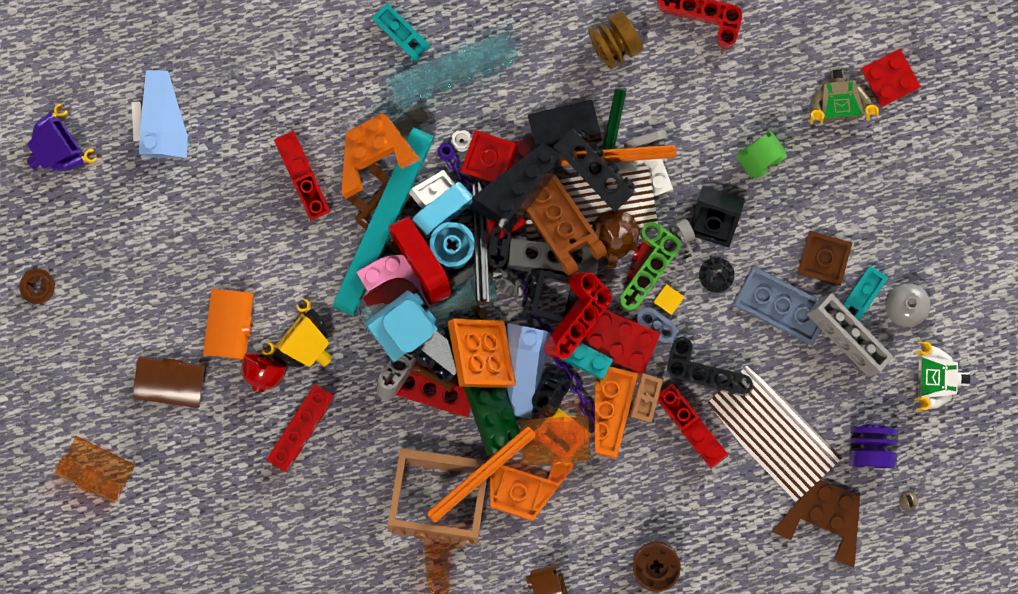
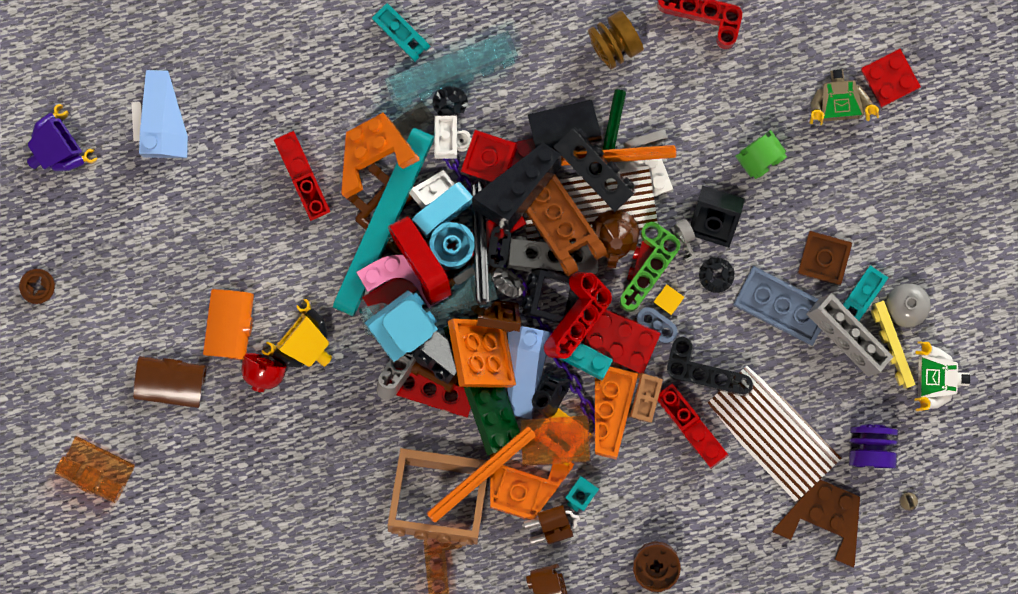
(300, 428): red brick -> none
(445, 137): none -> white plate
(454, 95): none -> black gear
(502, 316): none -> reddish brown wing
(554, 525): none -> reddish brown piece
(589, 491): none -> teal brick
(889, 336): none -> light yellow plate

